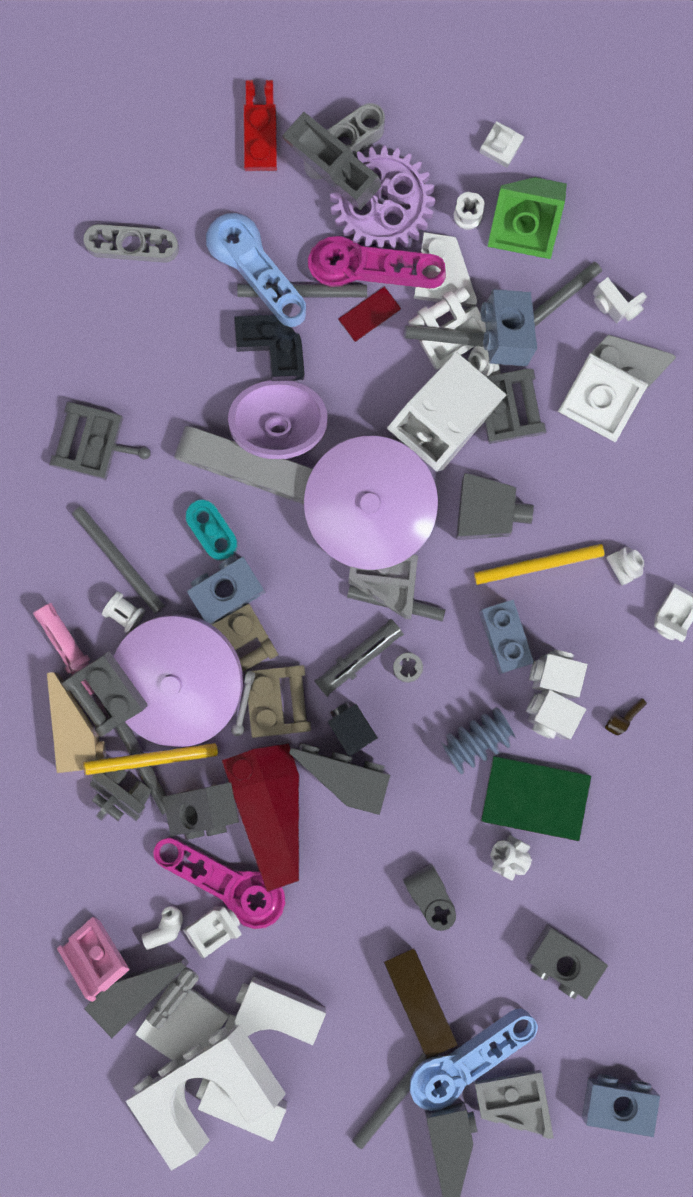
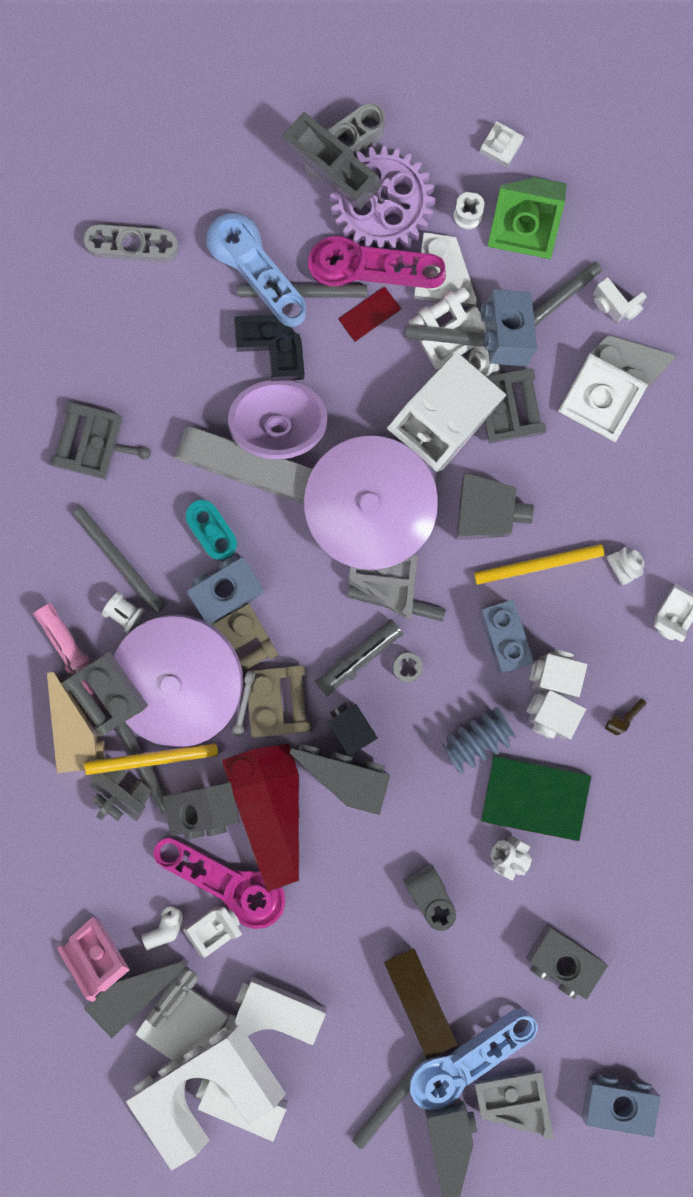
(260, 130): red hinge -> none

